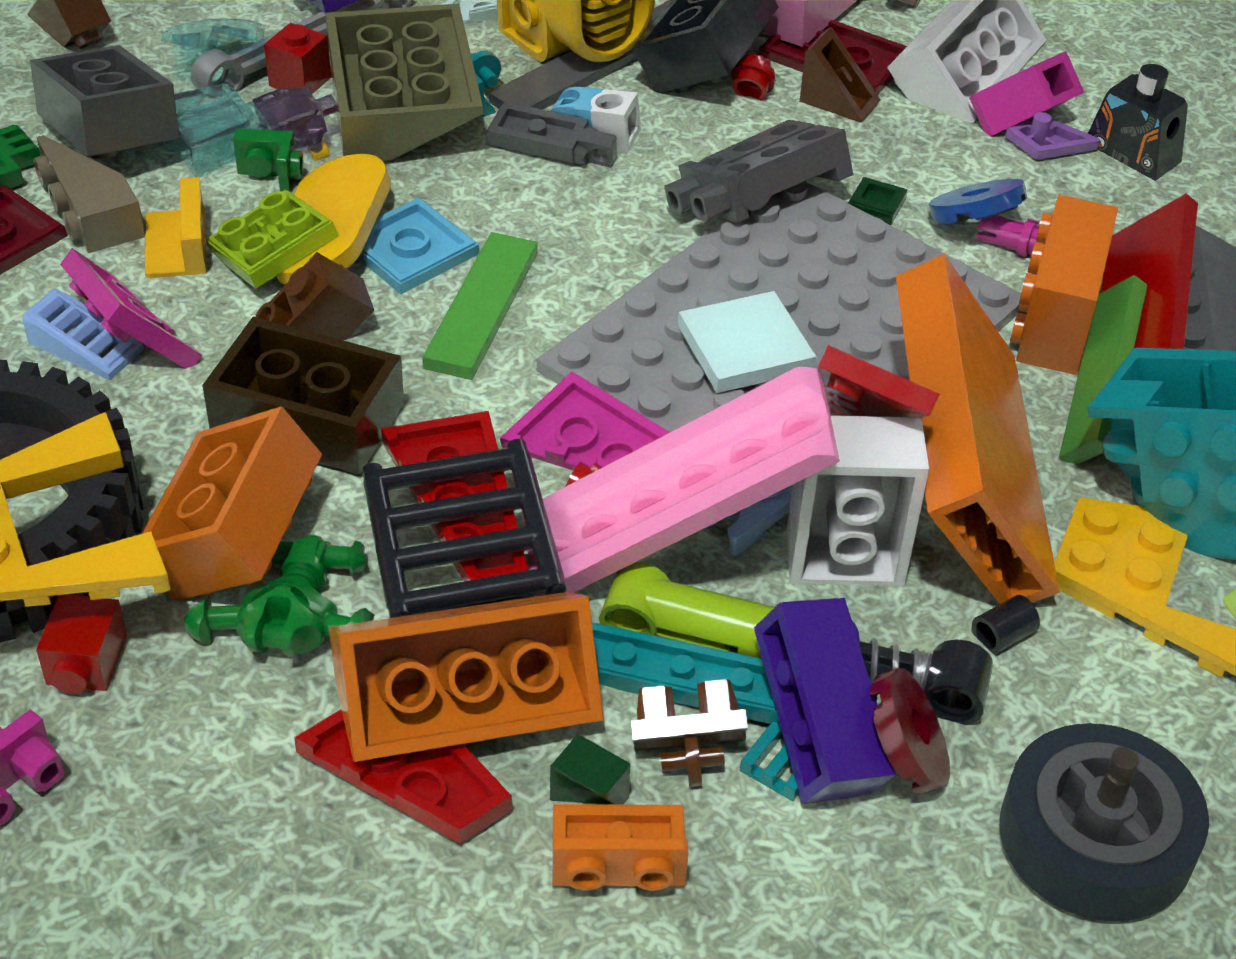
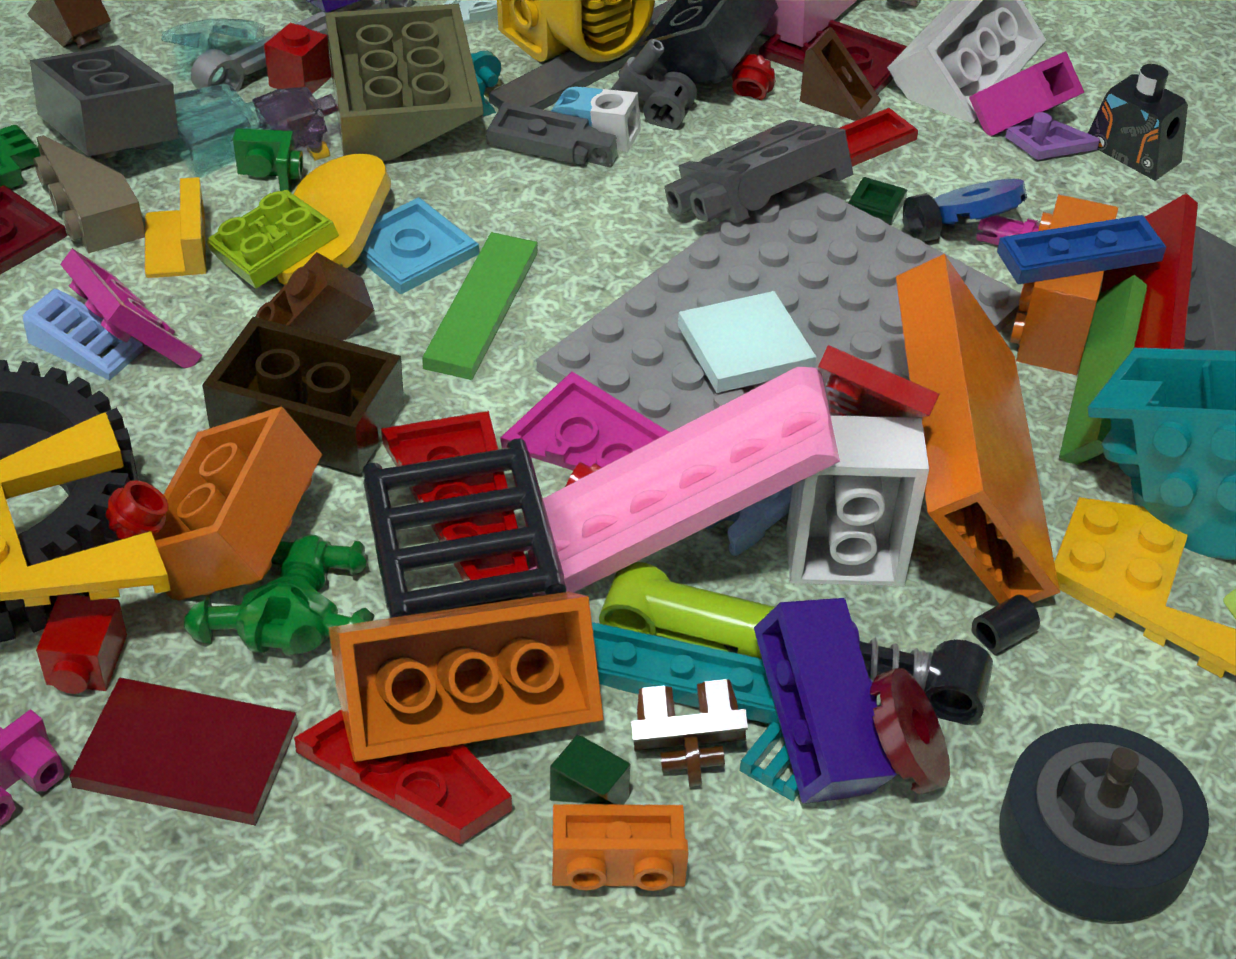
(136, 510): none -> red plate
(185, 751): none -> dark red tile
(656, 89): none -> dark grey piece
(877, 135): none -> red tile
(922, 217): none -> black tile
(1080, 249): none -> blue tile

